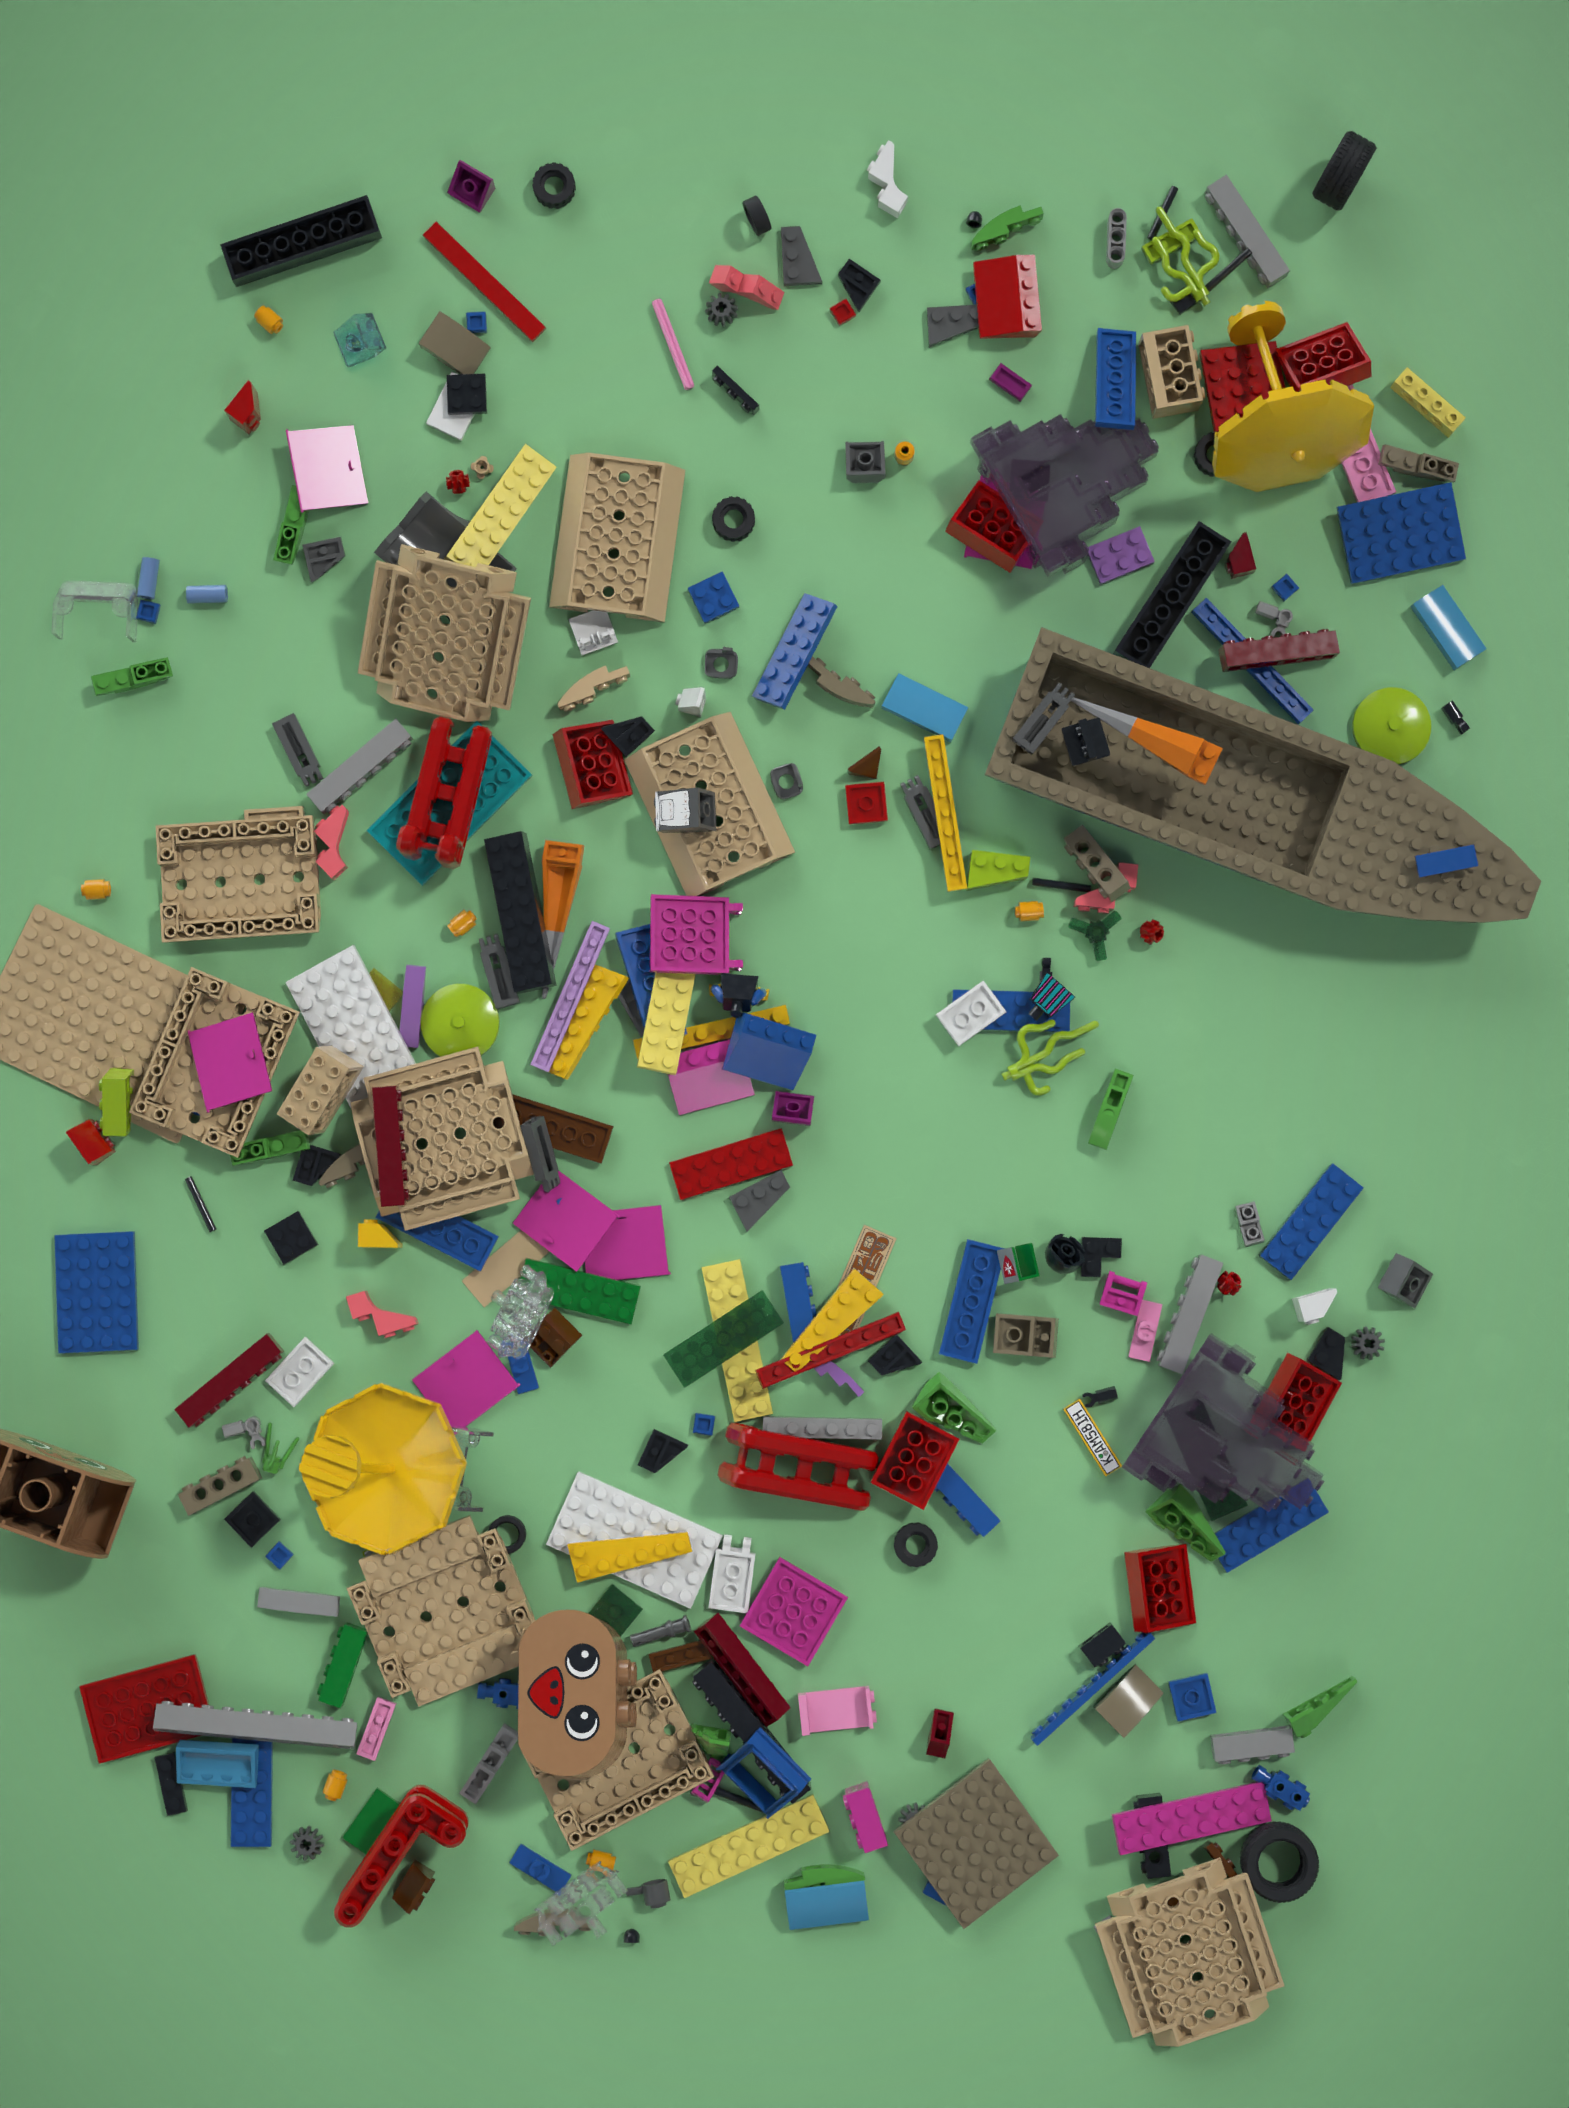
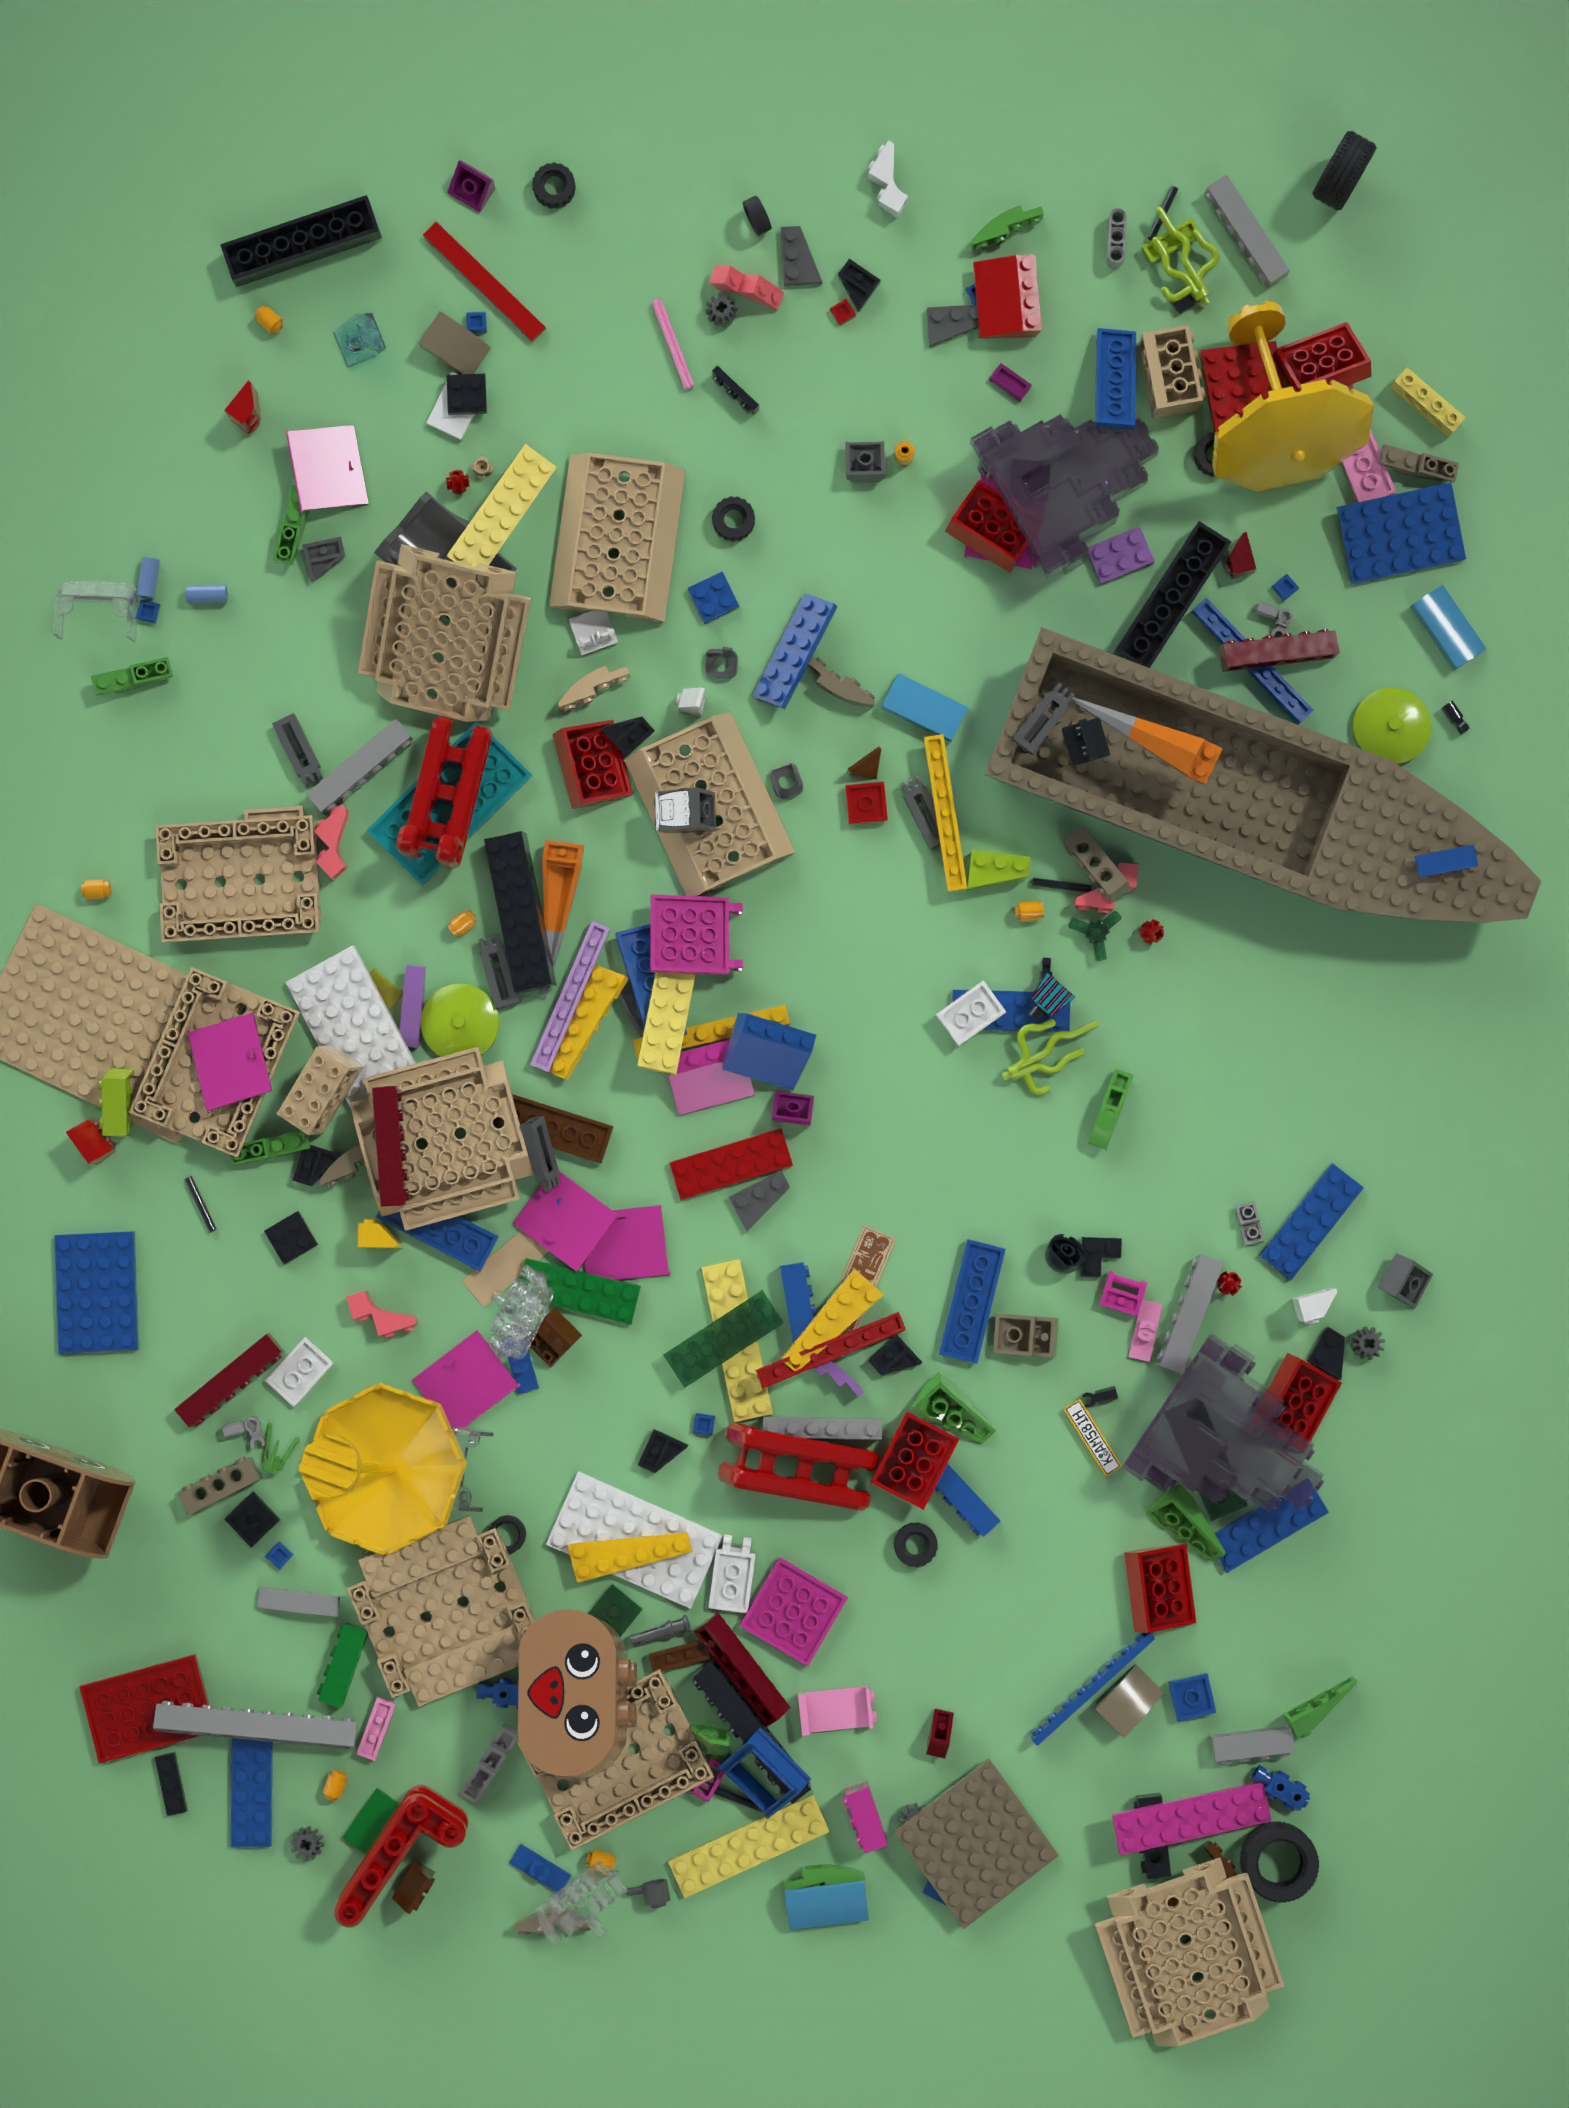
(217, 1763): dark azure slope -> none
(631, 1936): black hinge -> none
(738, 993): black torso -> none
(974, 219): black hinge -> none
(1026, 1260): piece -> none
(1102, 1645): black brick -> none
(1228, 269): black bar -> none

